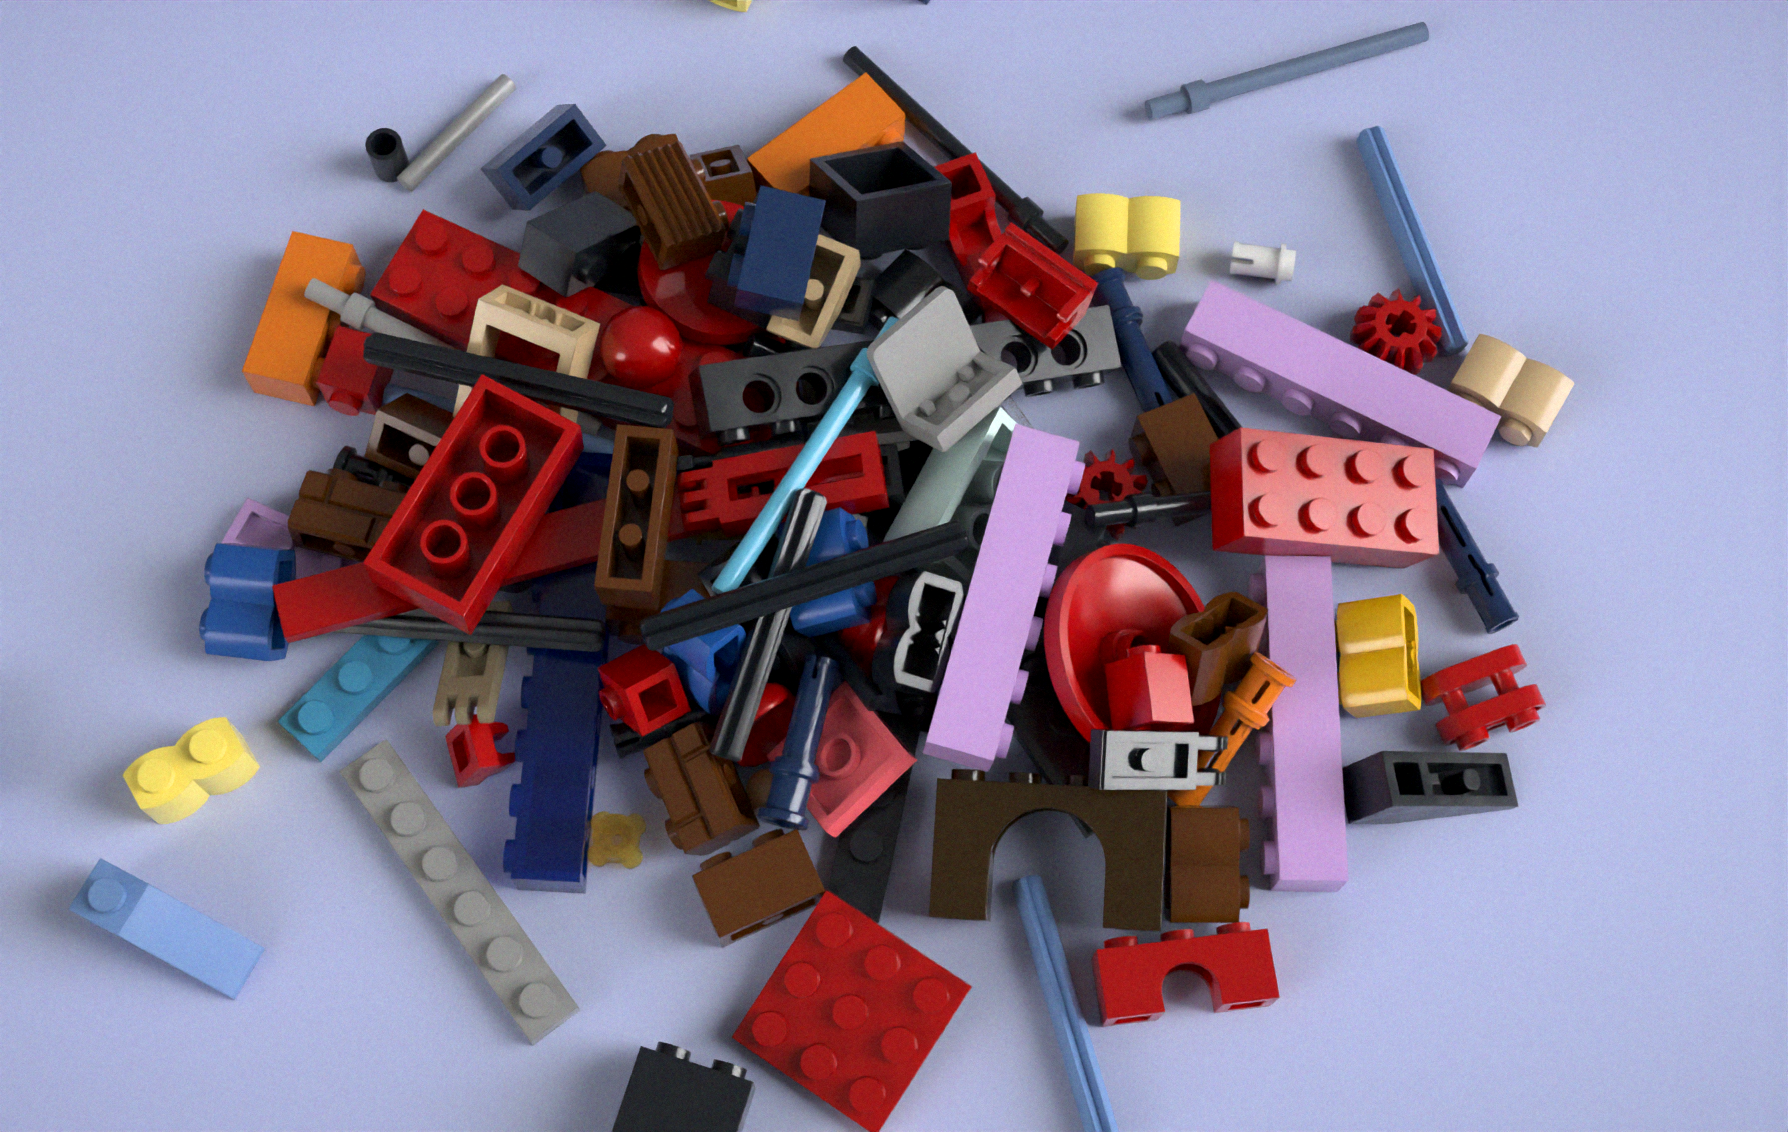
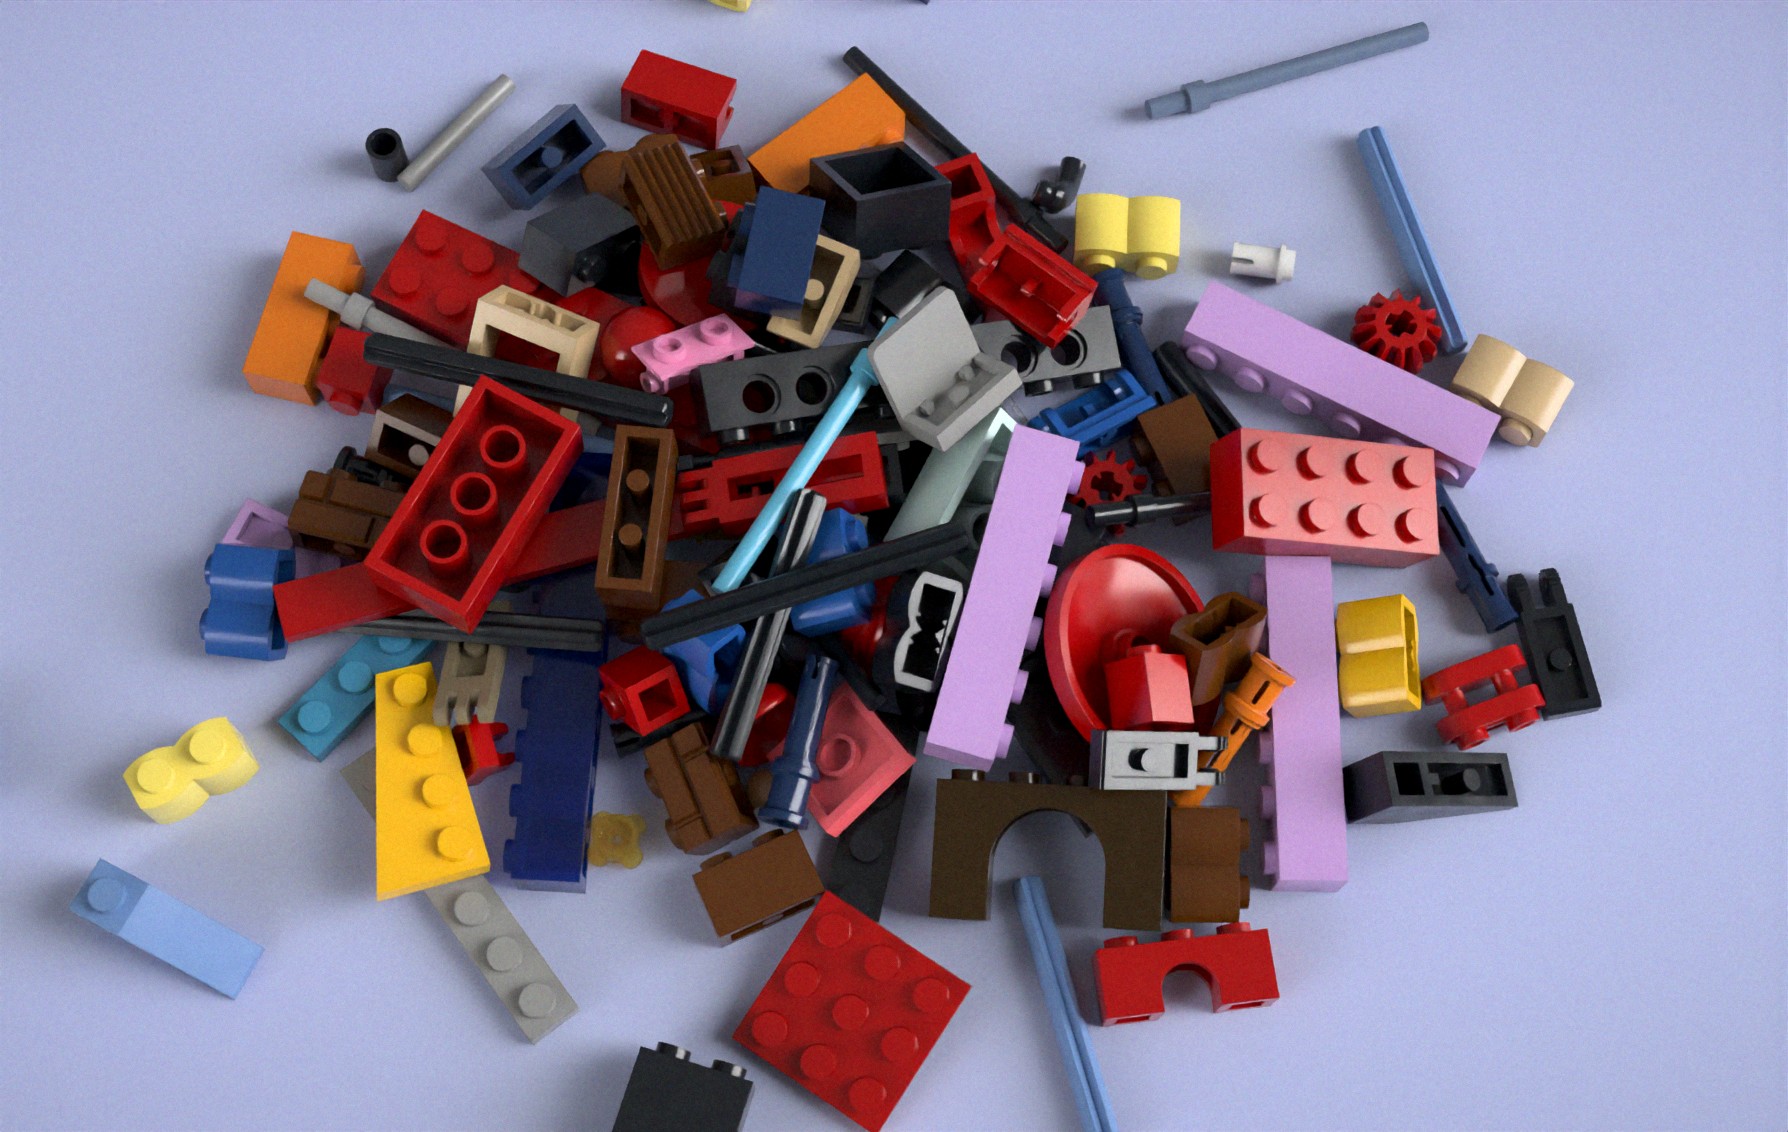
(422, 798): none -> yellow wing
(677, 100): none -> red hinge
(677, 353): none -> bright pink hinge
(1063, 191): none -> black arm
(1098, 416): none -> blue hinge
(1554, 647): none -> black hinge

